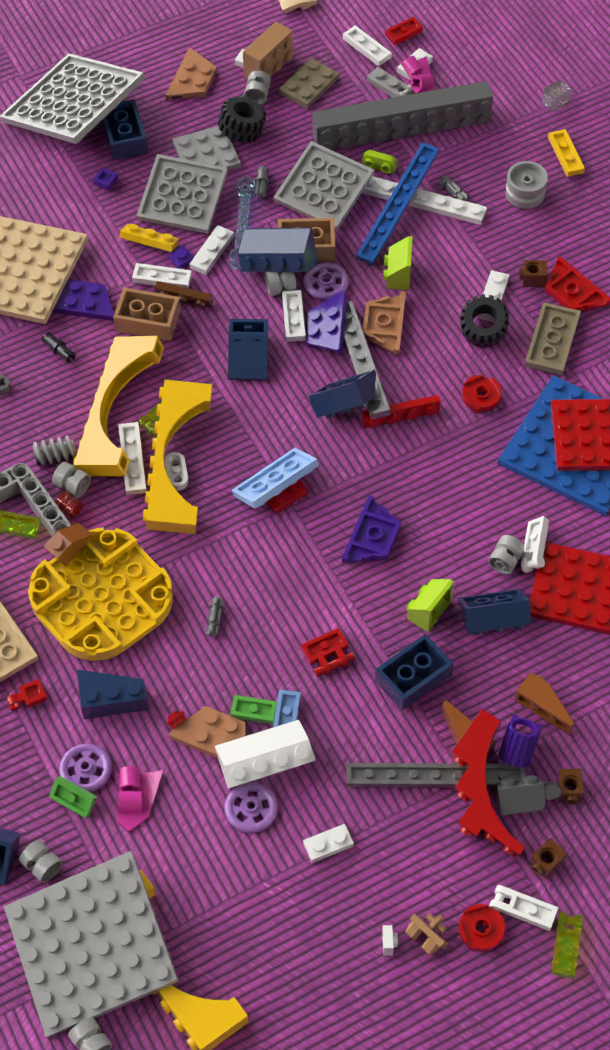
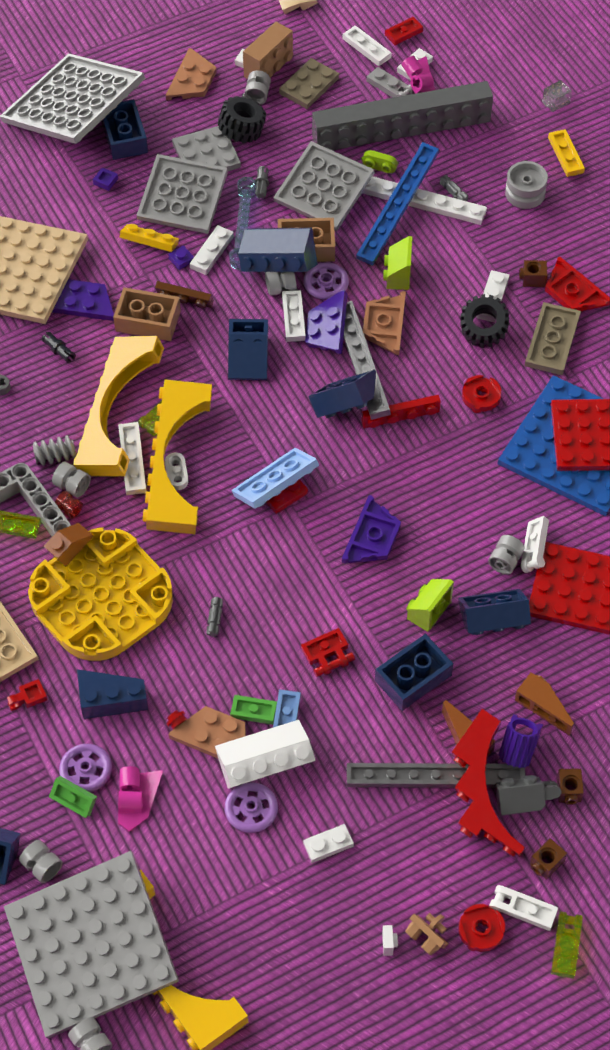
(151, 274): white plate -> none

